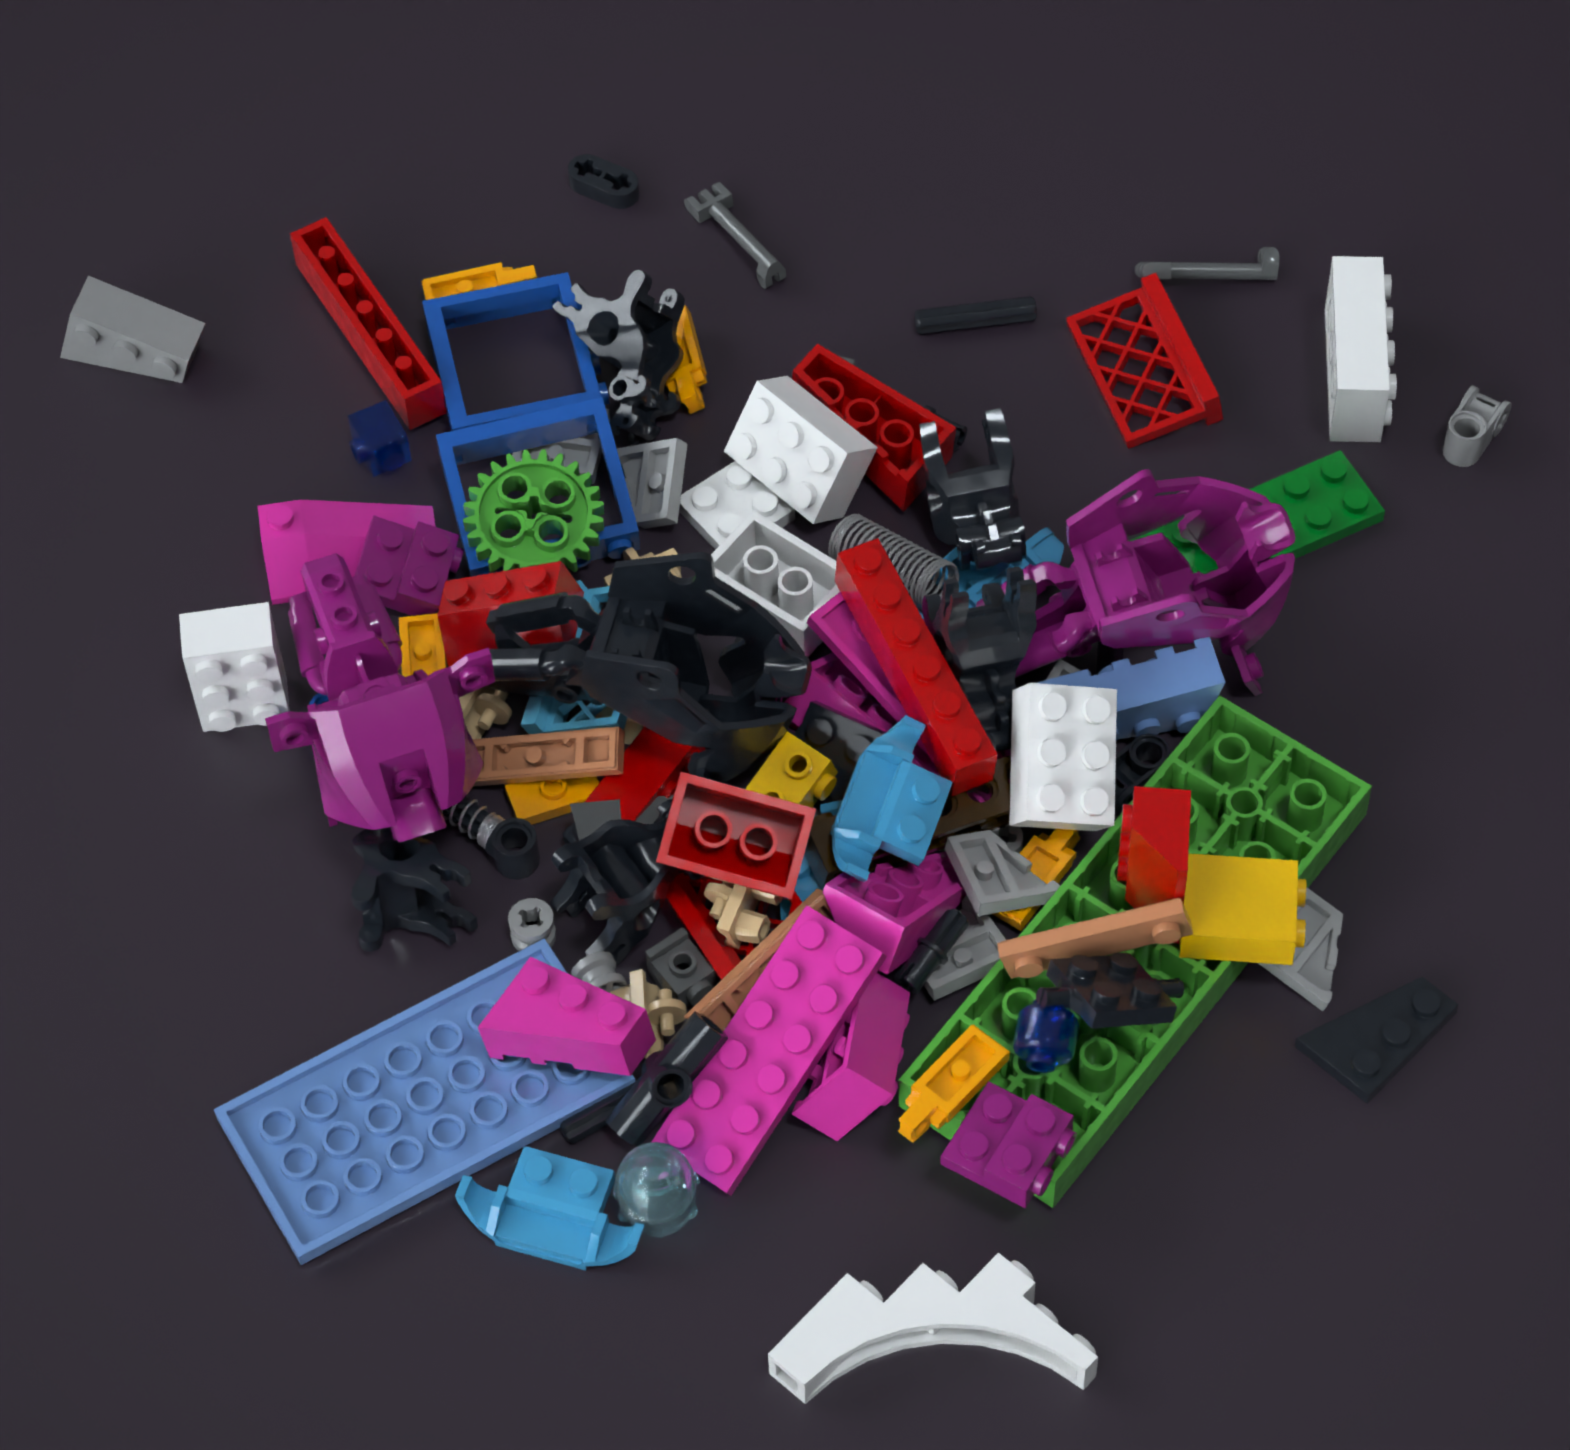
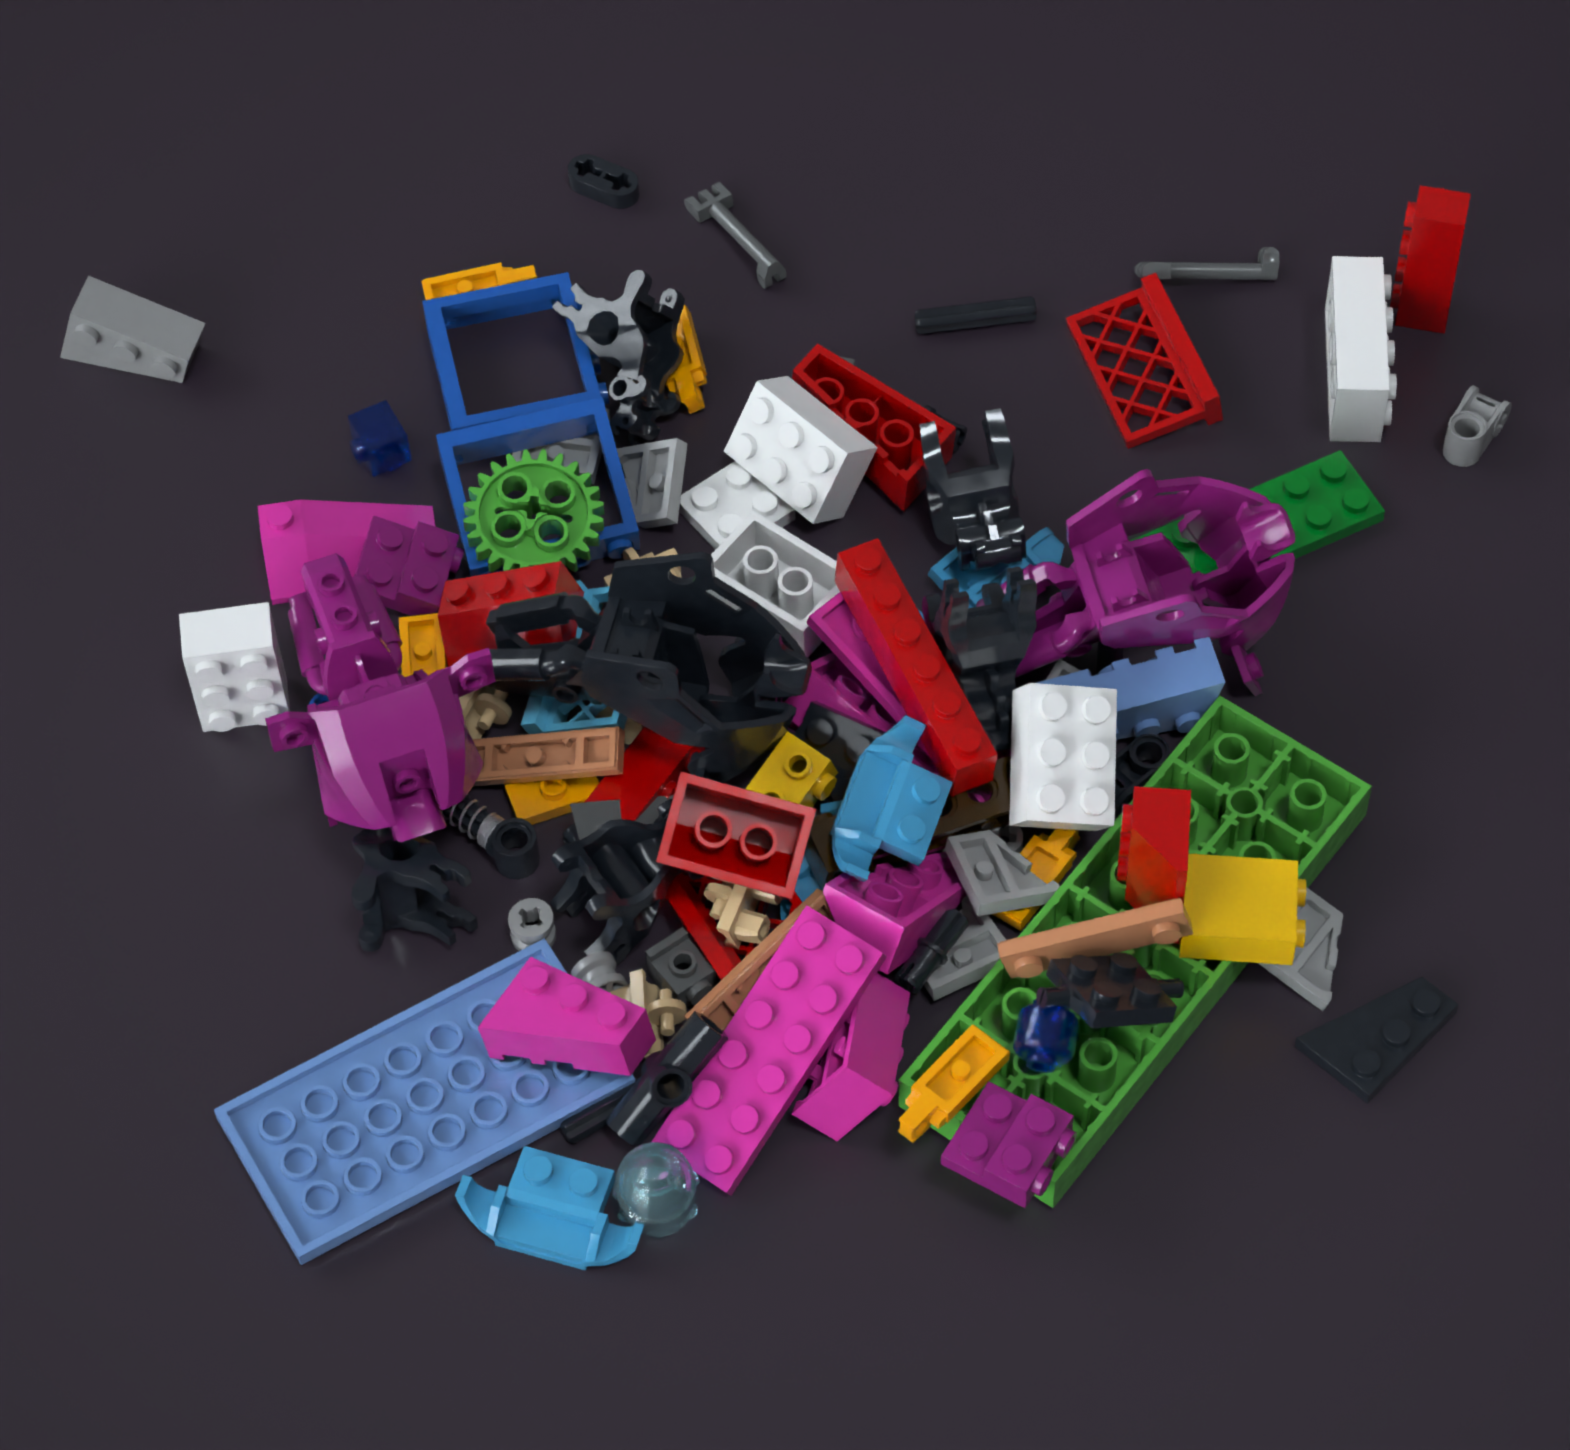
(368, 323): red brick -> none
(927, 1310): white arch -> none
(928, 571): light grey piece -> none
(1431, 258): none -> red brick

